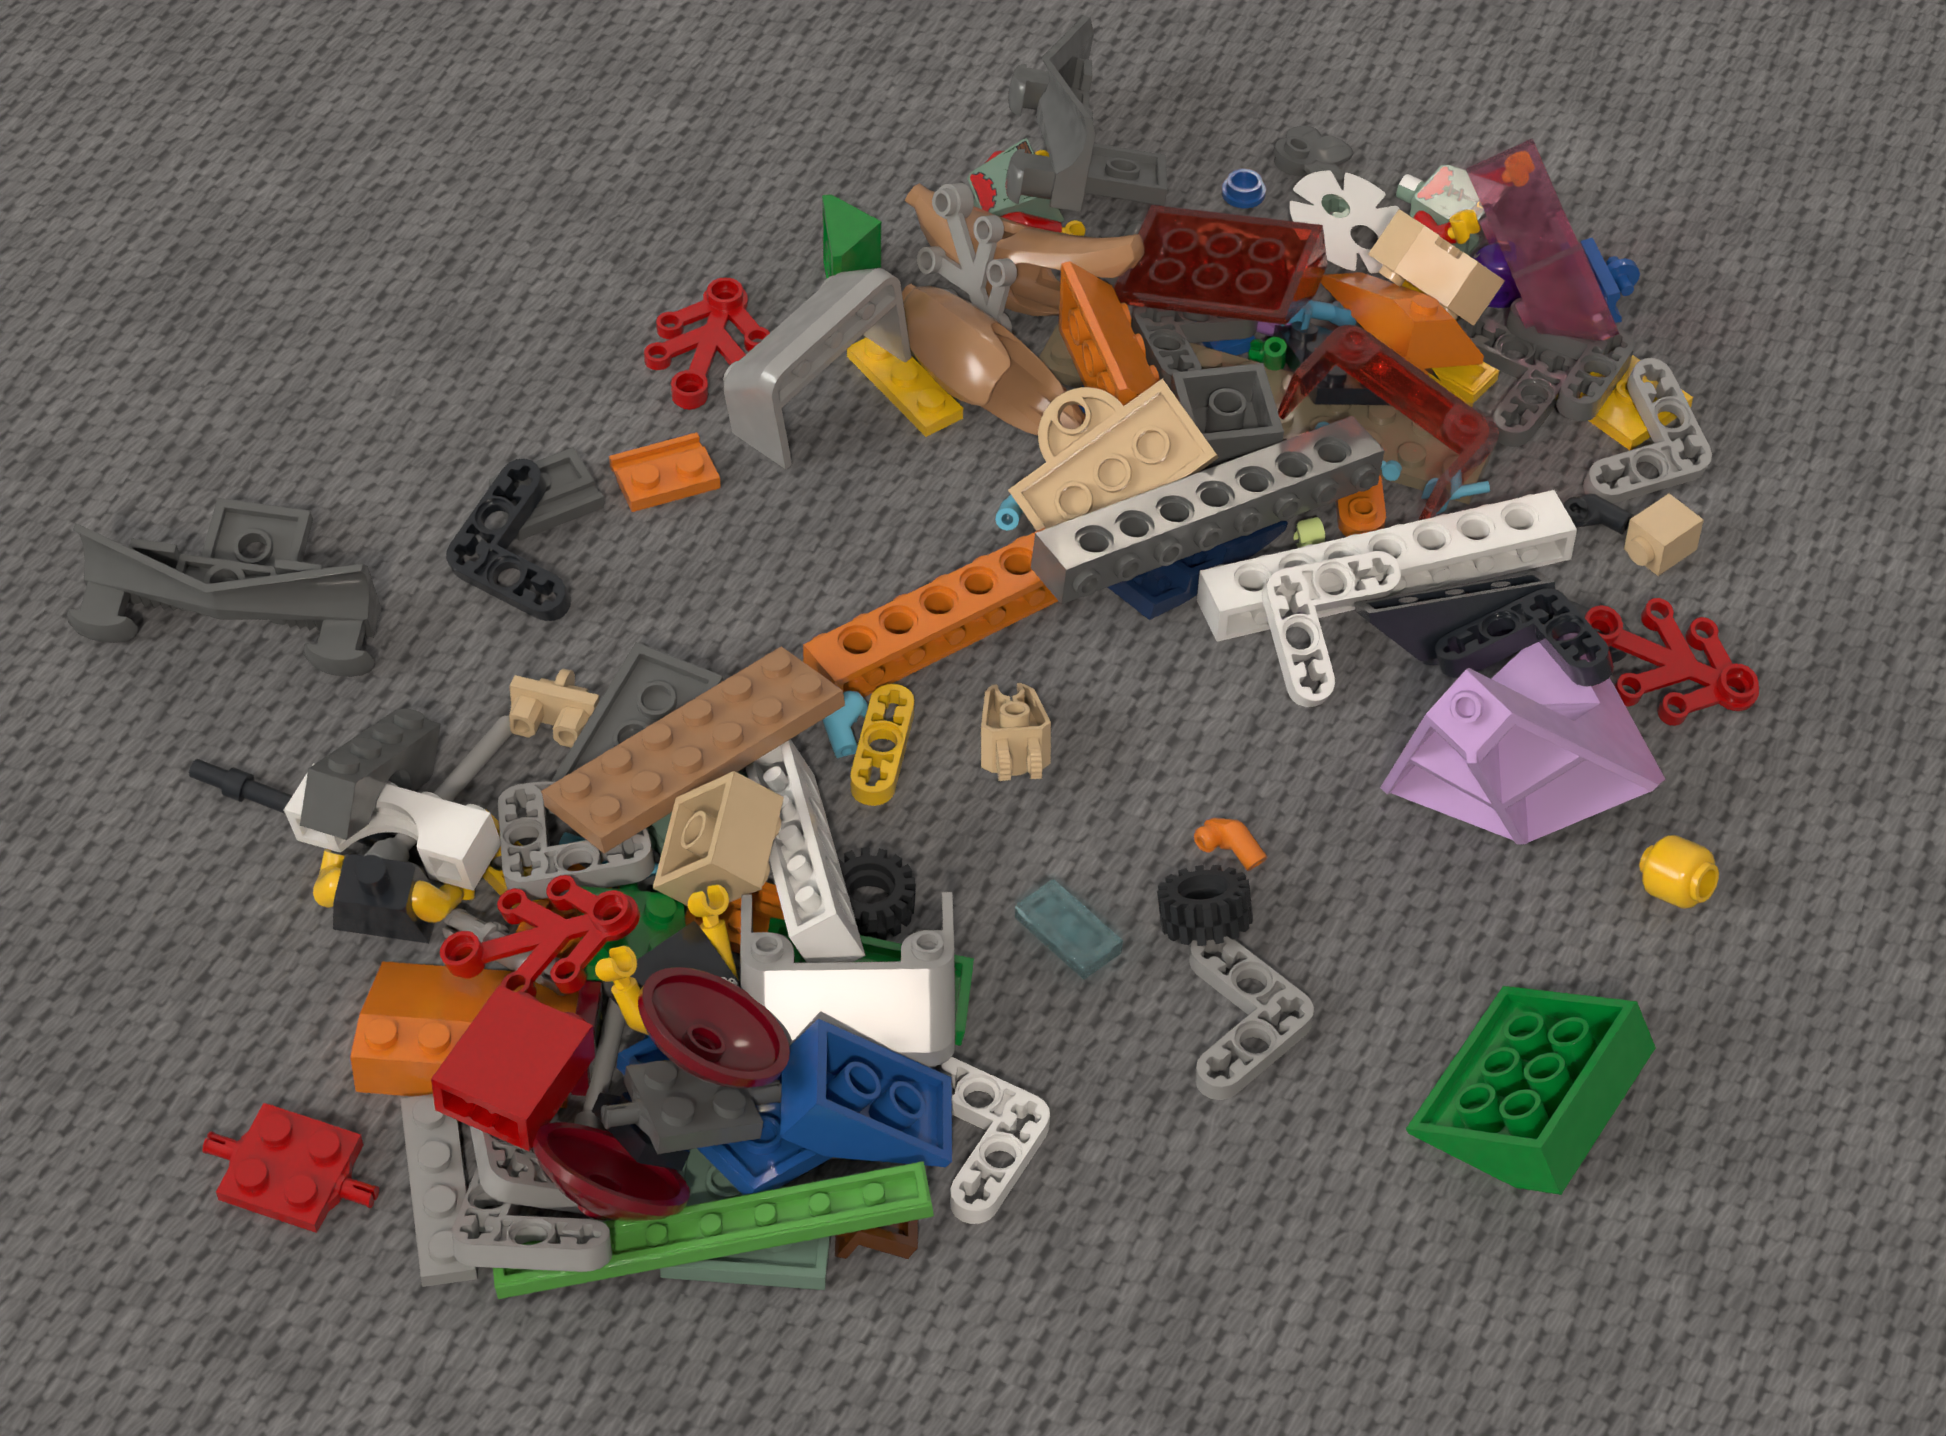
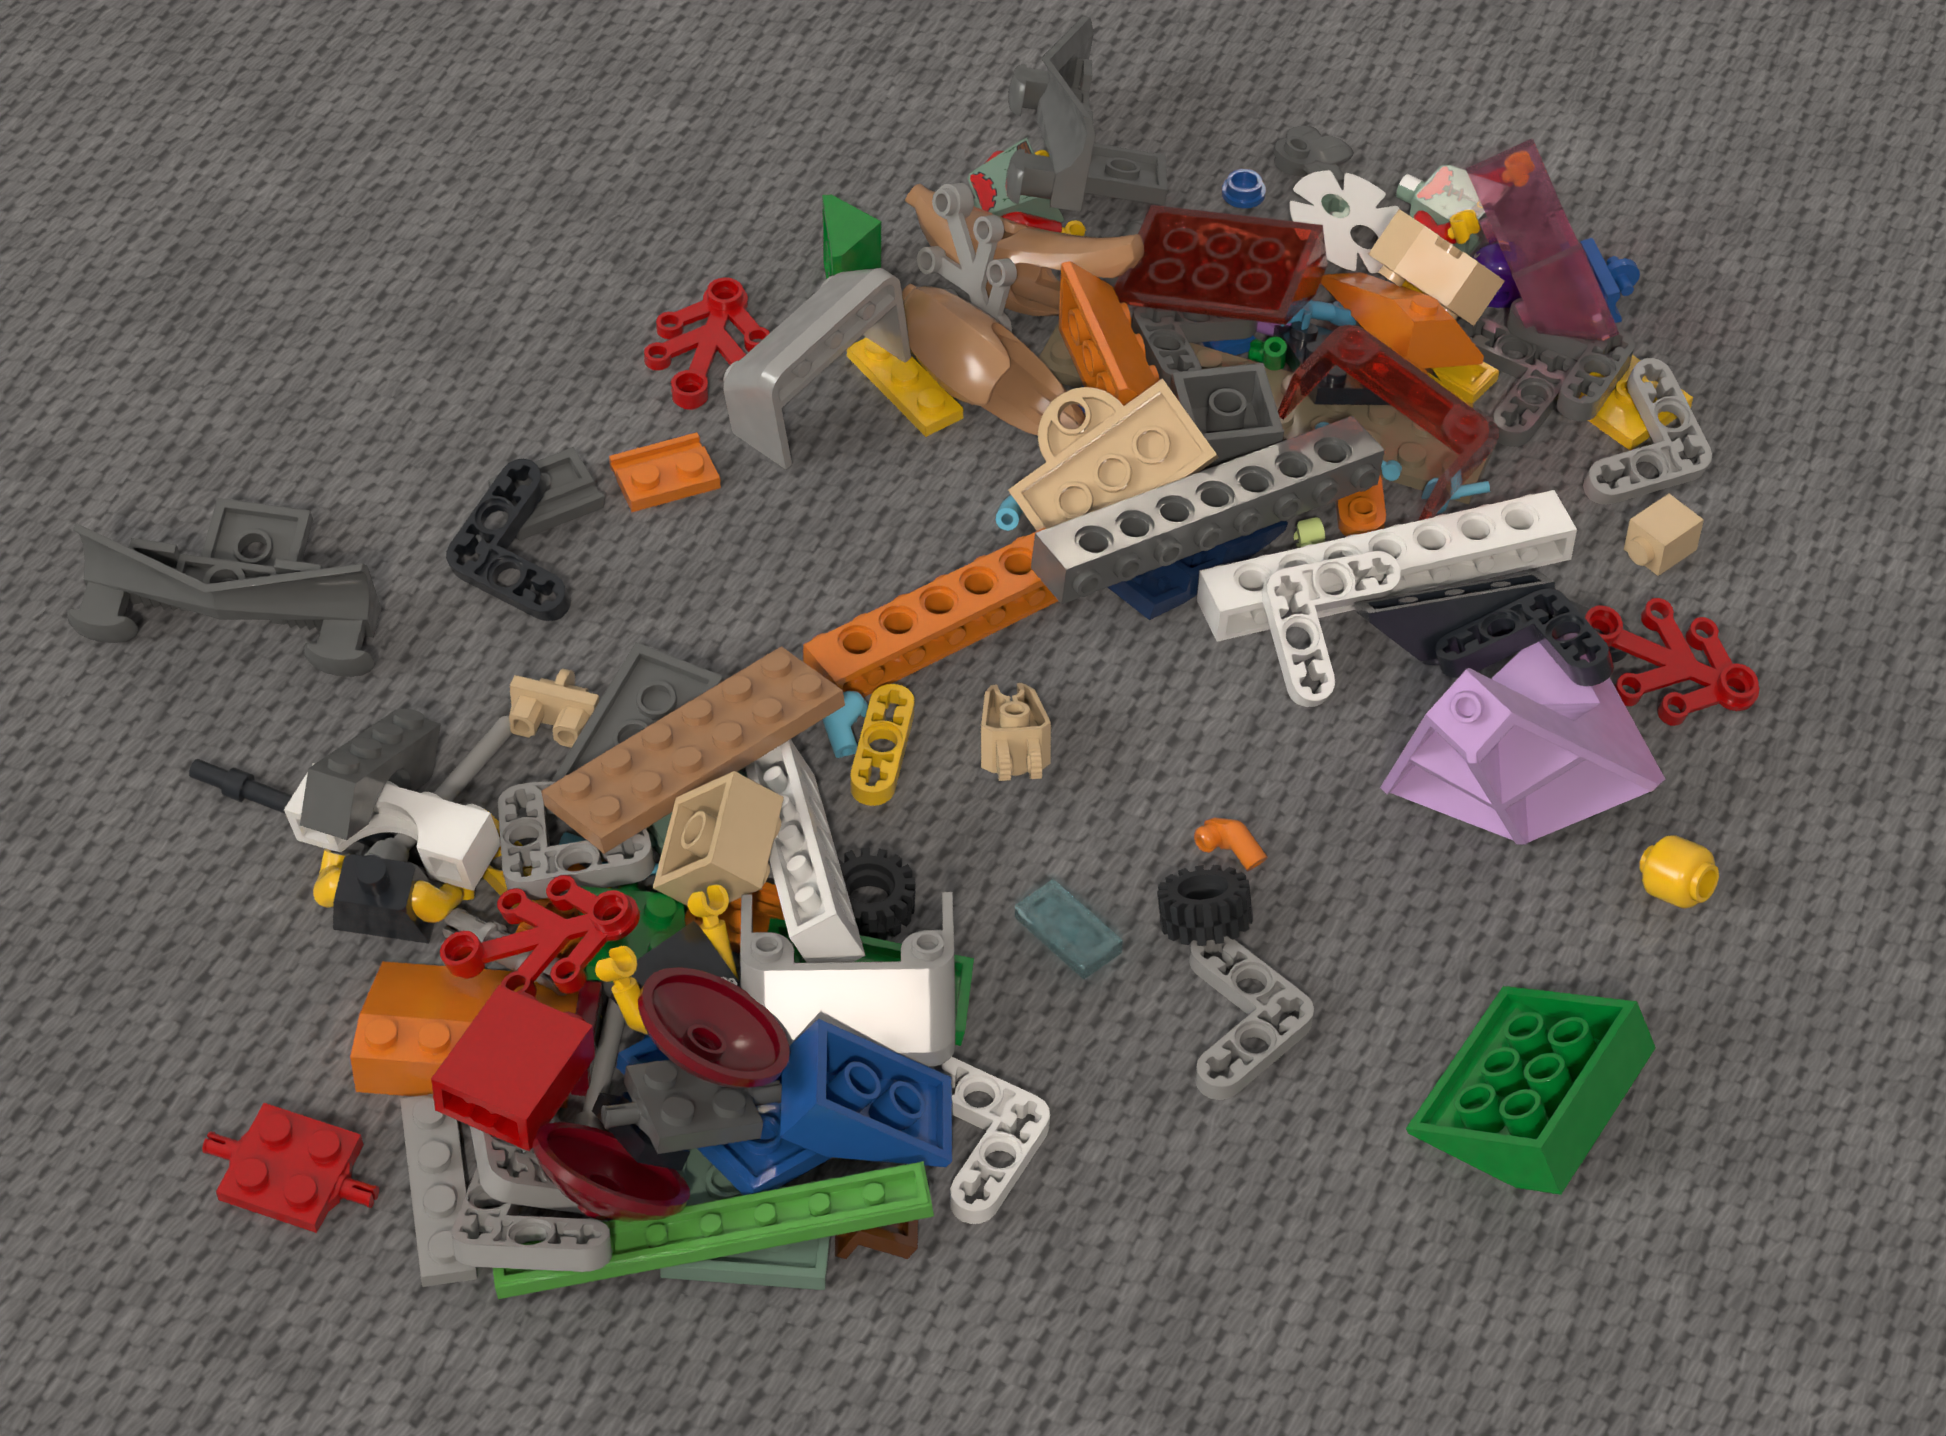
(1594, 510): black arm -> none

